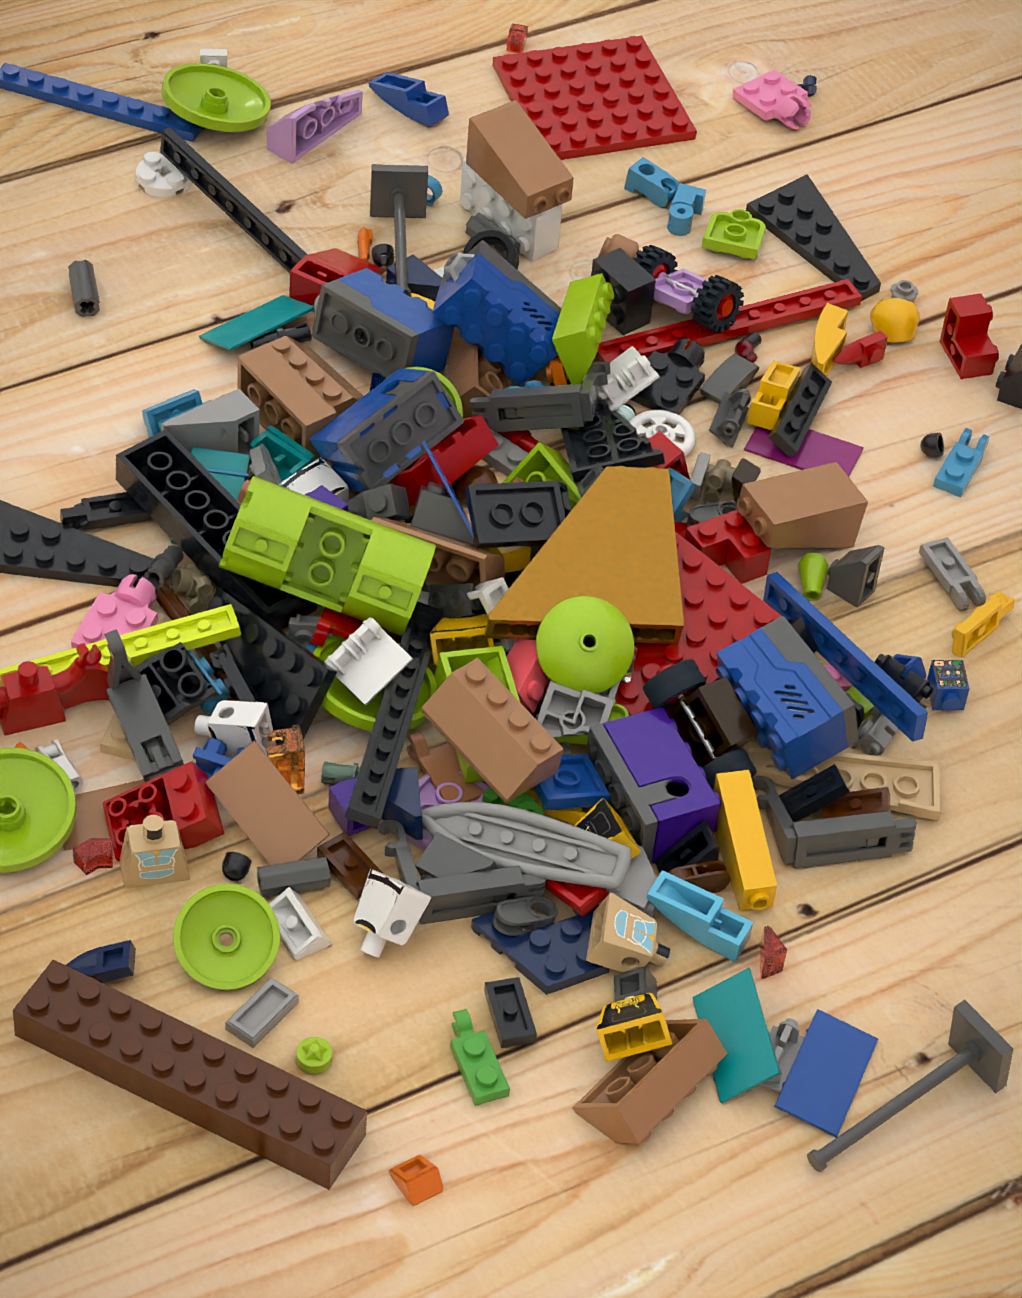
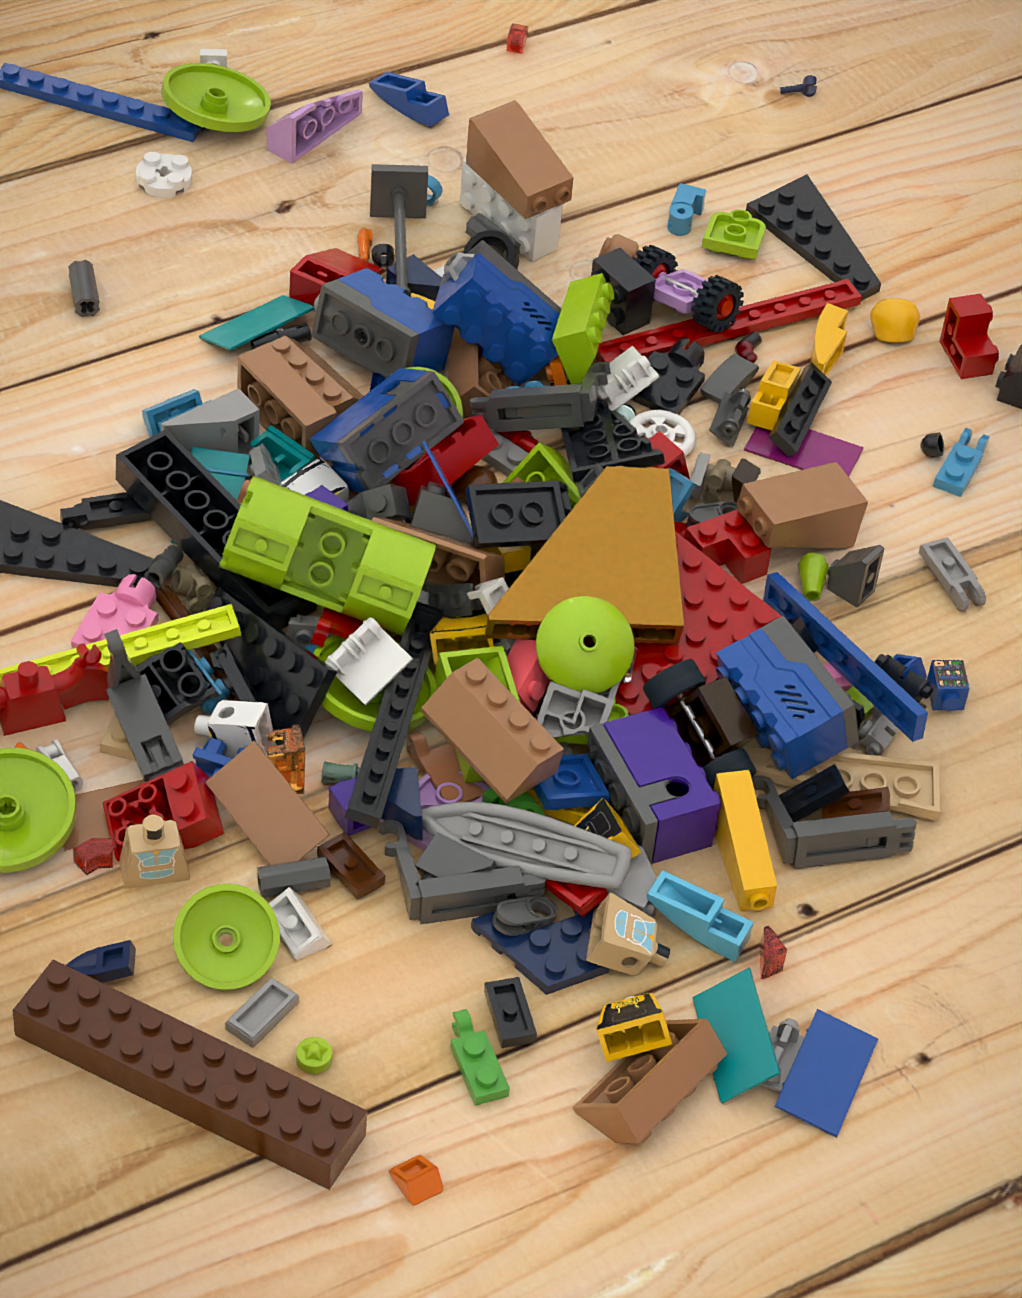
(230, 200): black tile -> none
(235, 866): black hinge -> none
(388, 911): white torso -> none
(596, 97): red plate -> none
(634, 983): dark grey slope -> none
(651, 182): dark azure leg -> none
(693, 848): black slope -> none
(706, 875): reddish brown piece -> none
(776, 98): bright pink plate -> none
(863, 351): red plate -> none
(905, 290): light grey plate -> none
(975, 1045): dark grey tile -> none
(981, 623): yellow hinge -> none

